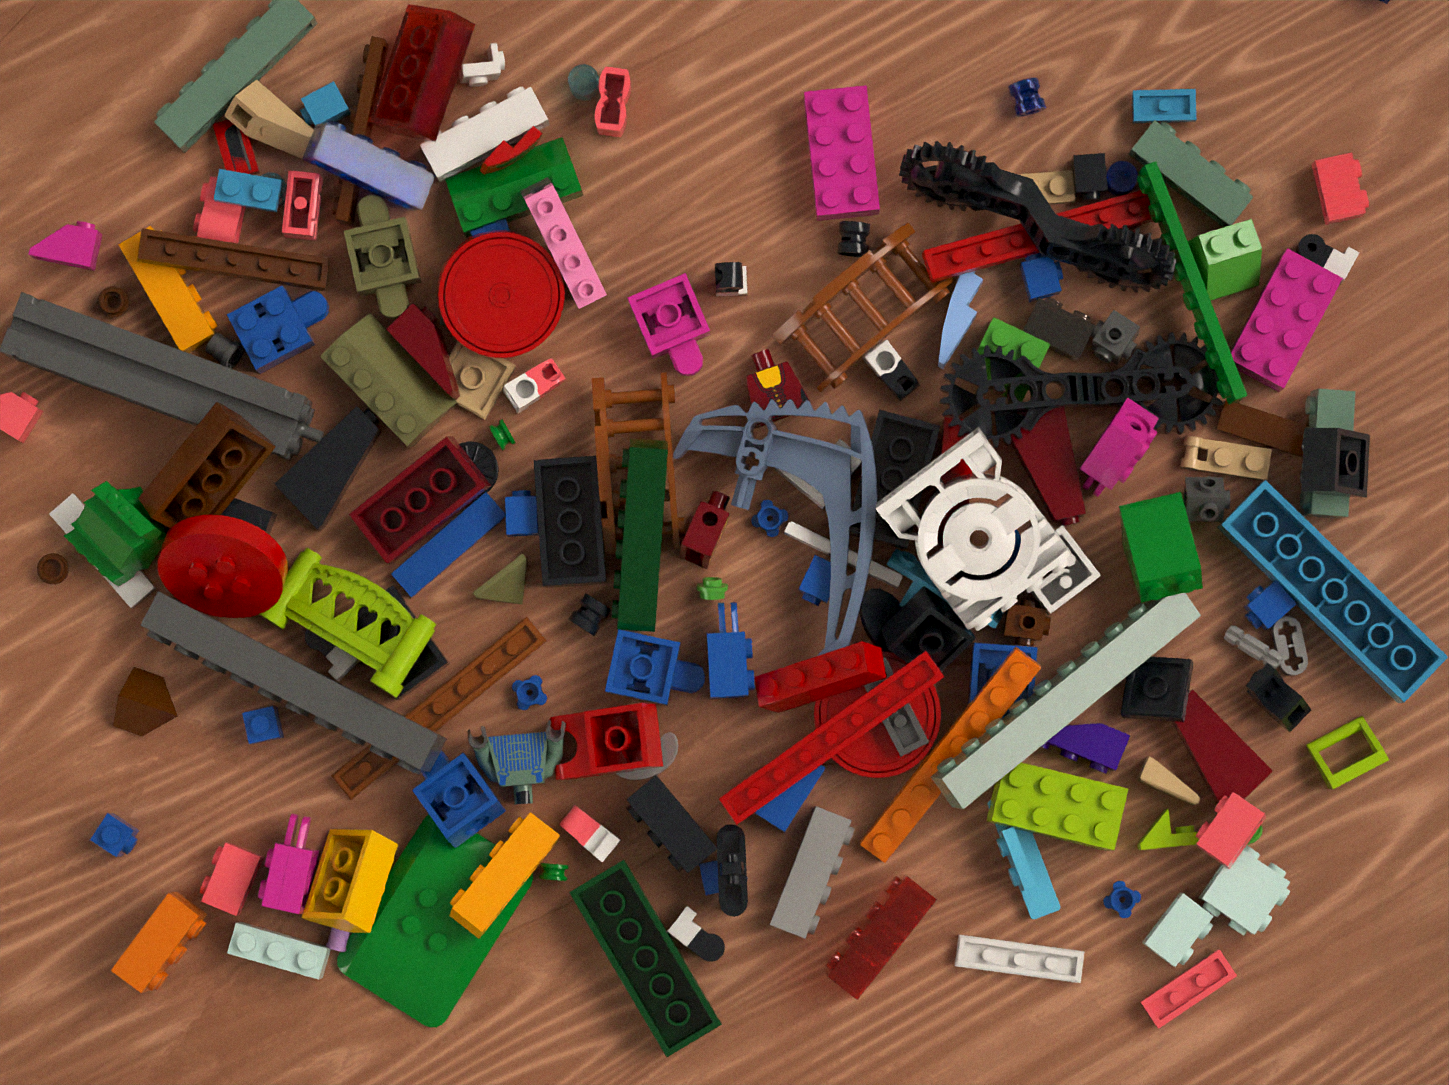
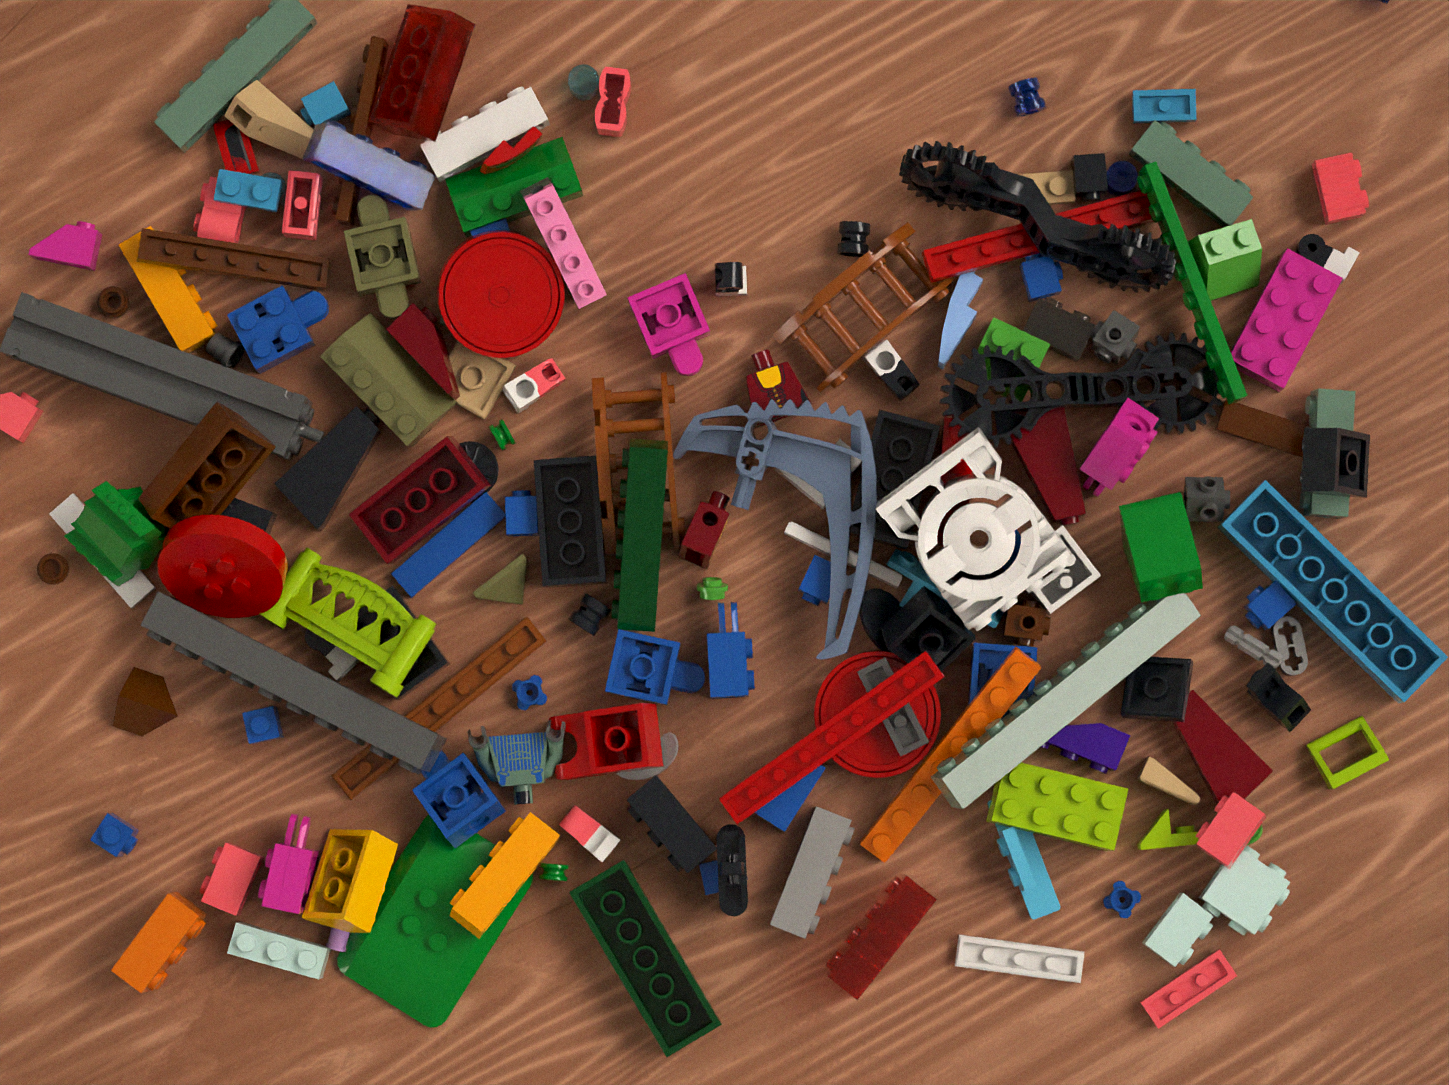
(480, 73): white bracket -> none
(704, 944): leg -> none
(771, 527): blue plate -> none
(820, 677): red brick -> none
(841, 153): dark pink brick -> none
(1227, 458): tan plate -> none

